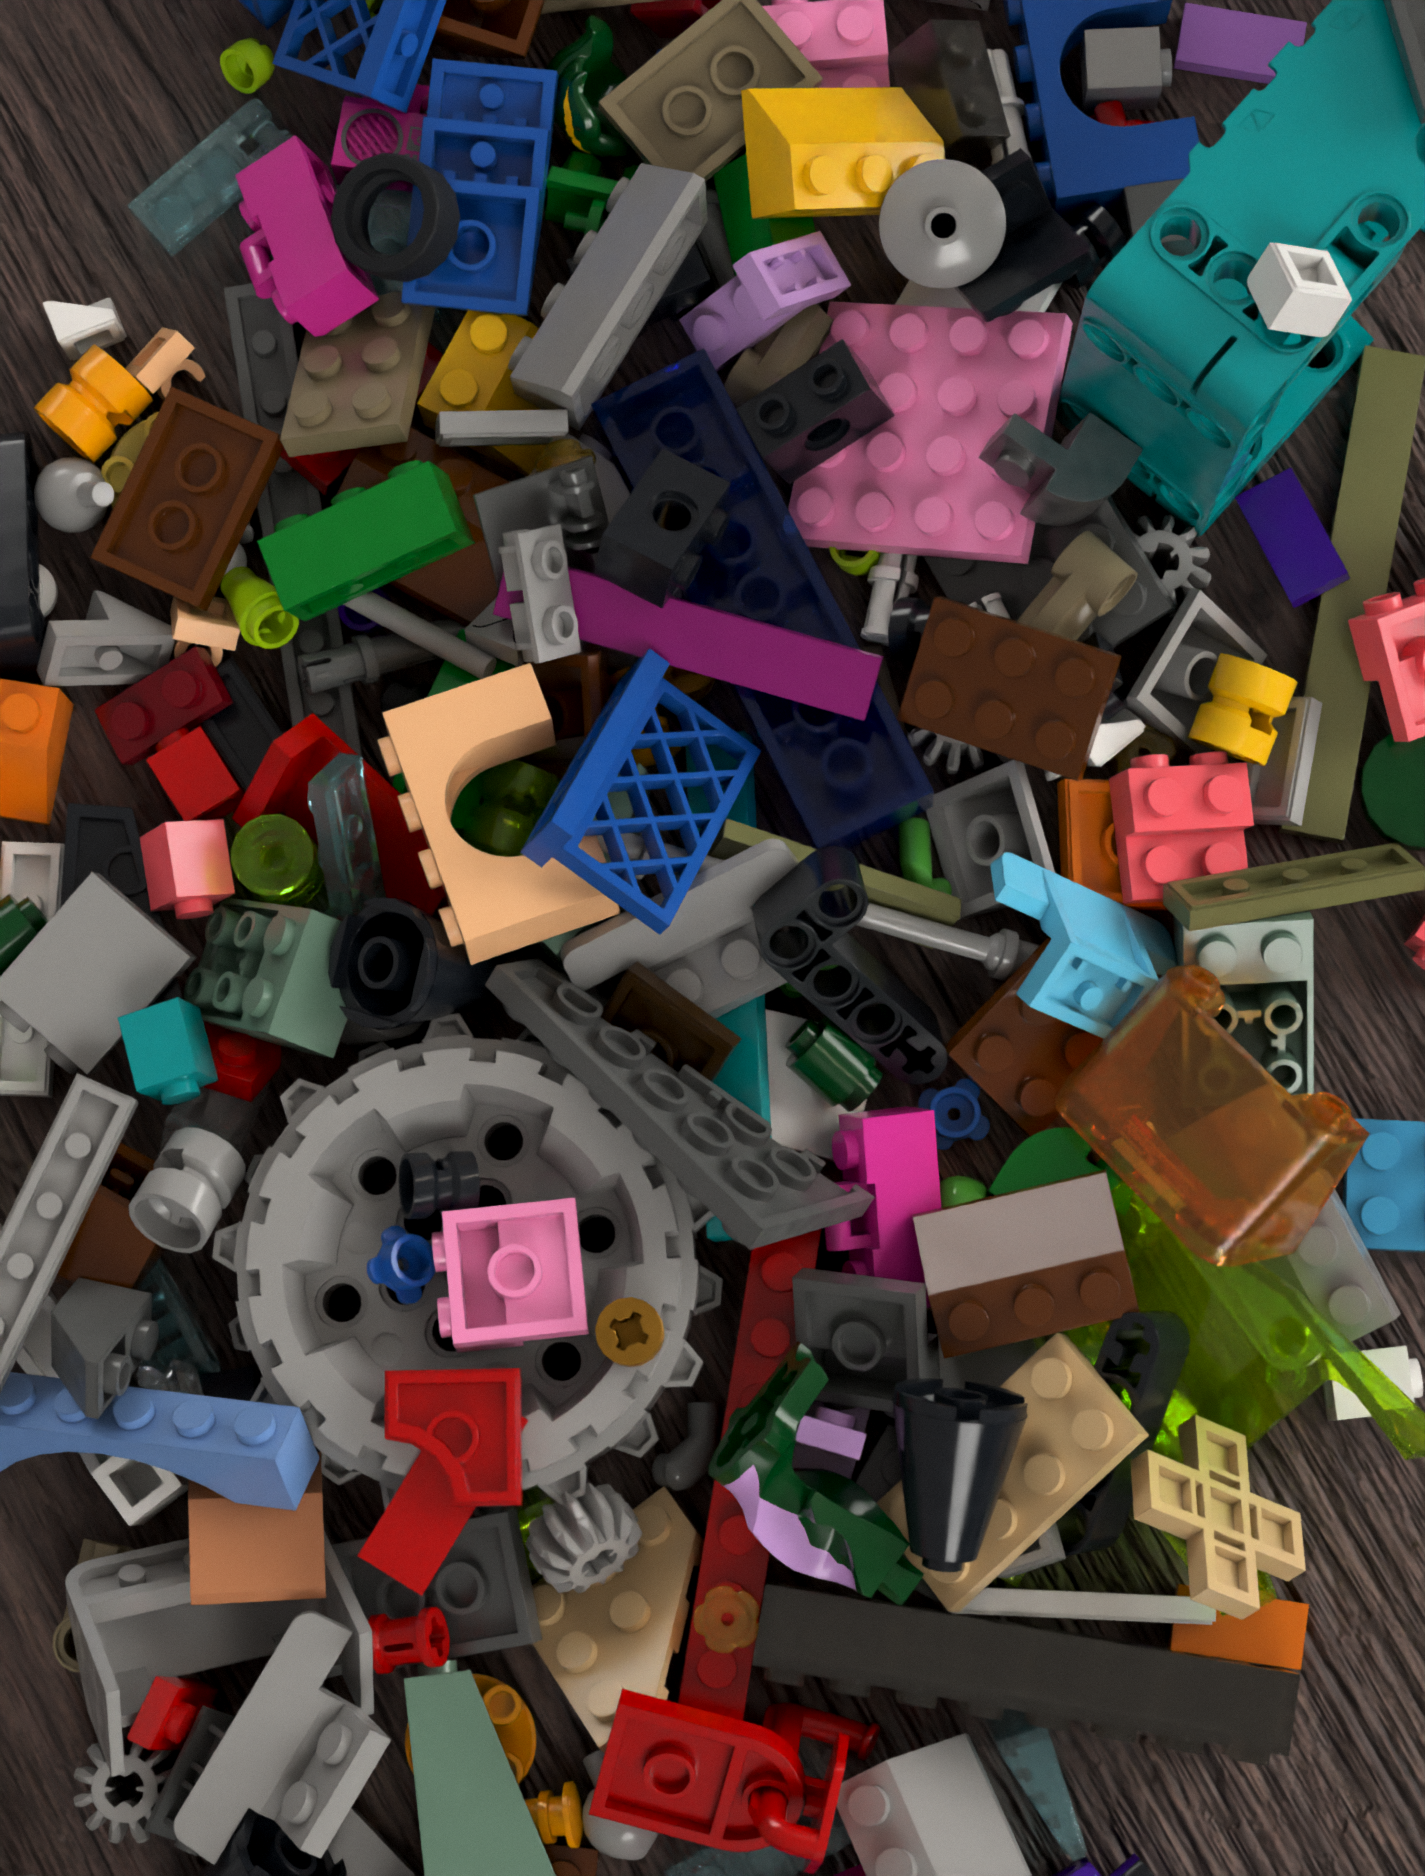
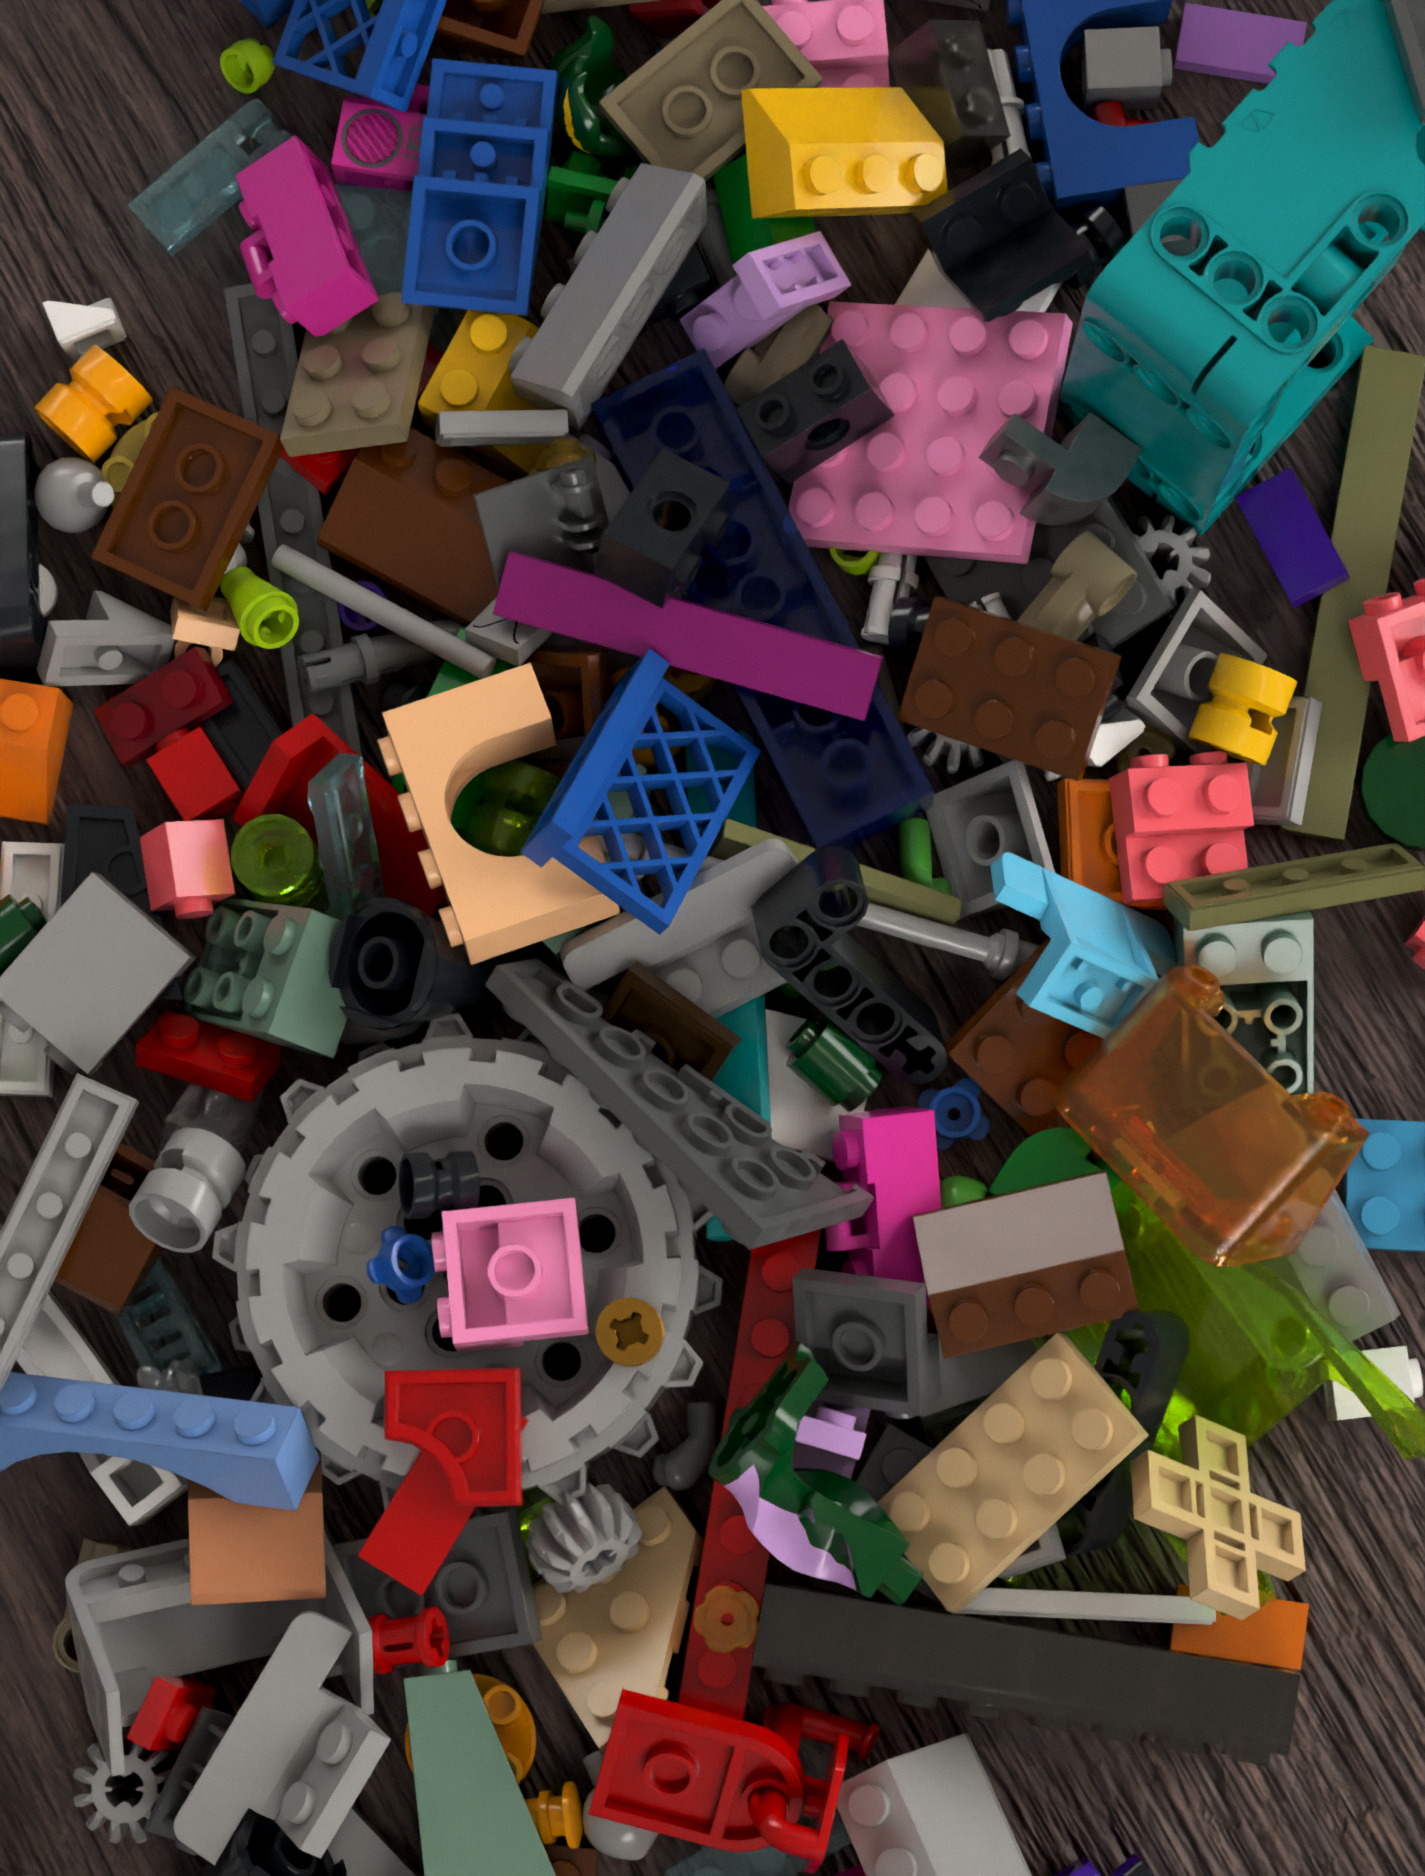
(100, 1340): dark grey slope -> none
(161, 360): light nougat tile -> none
(168, 1051): teal brick -> none
(353, 207): black tyre -> none
(365, 539): green brick -> none
(546, 620): light grey hinge -> none
(935, 189): light grey dish -> none
(953, 1463): black cone -> none
(1037, 1769): clear light blue slope -> none
(1298, 290): white slope -> none

